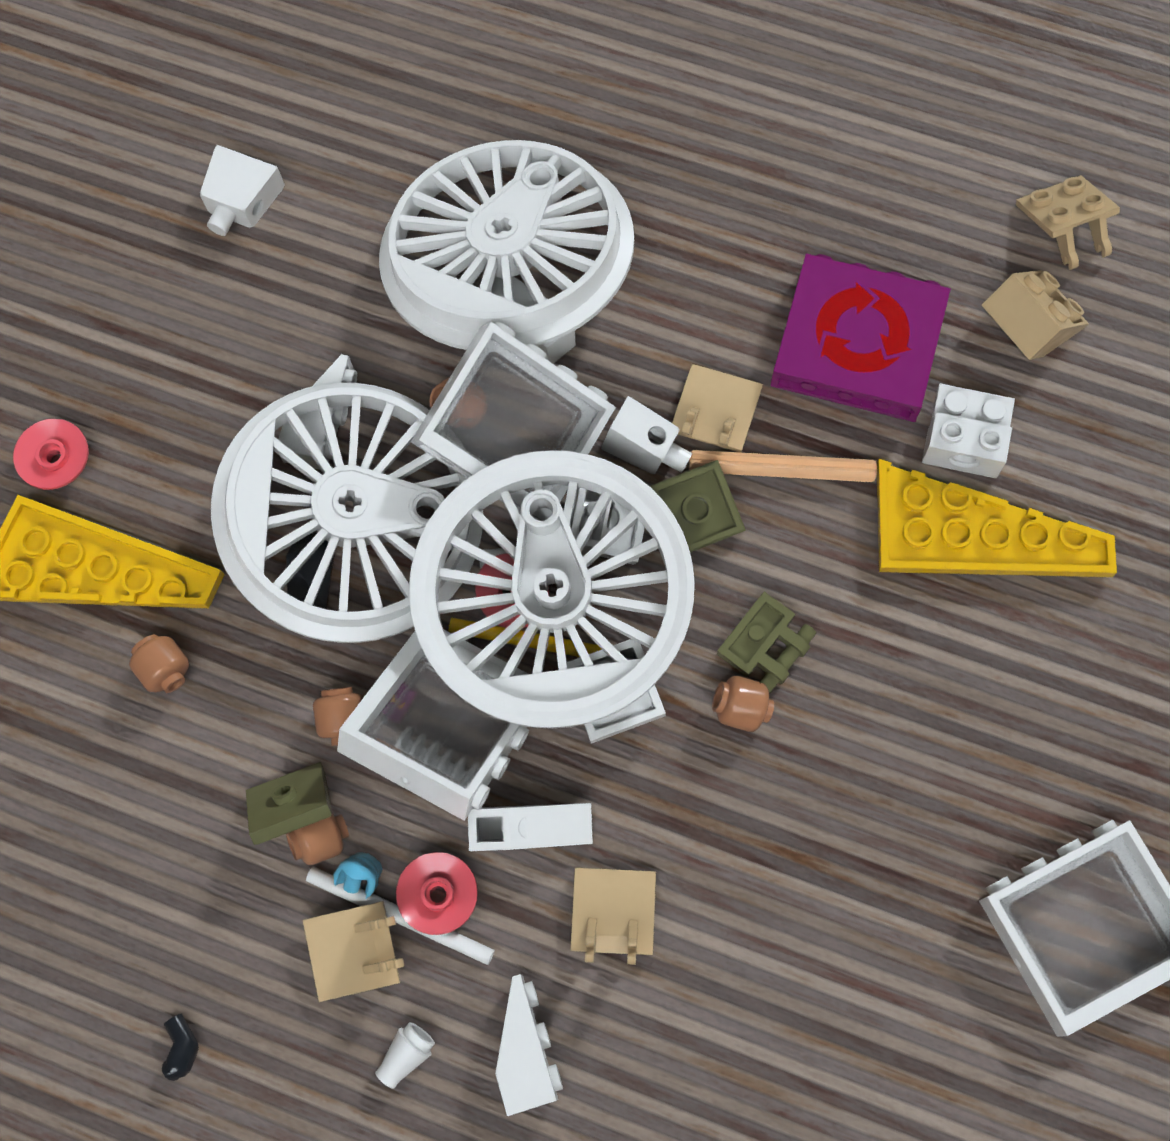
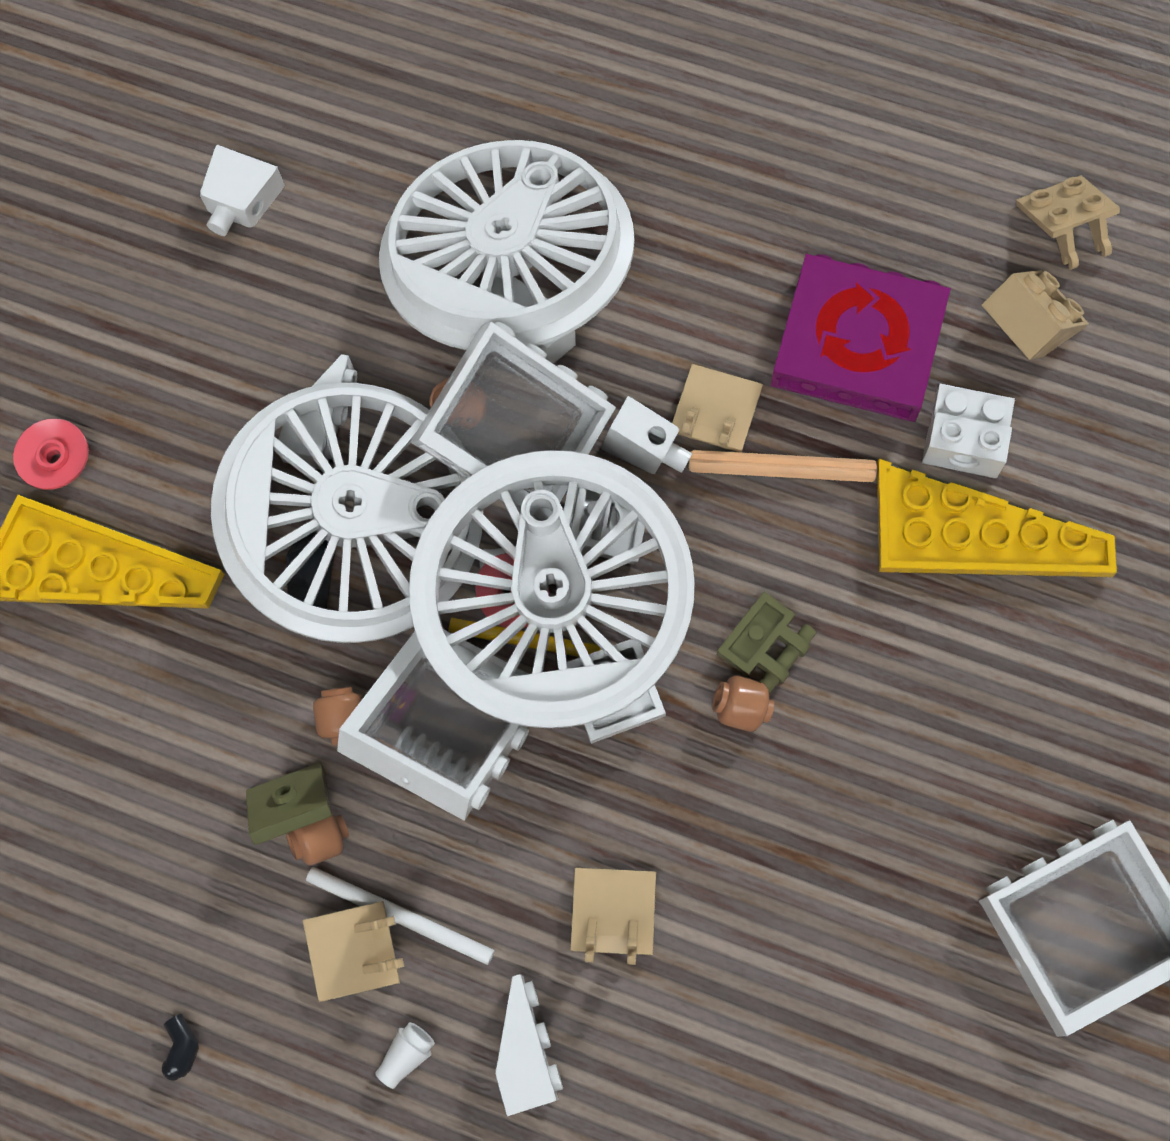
(159, 664): nougat head -> none
(358, 868): medium azure arm -> none
(422, 878): coral dish -> none
(529, 826): white slope -> none
(701, 505): olive plate -> none

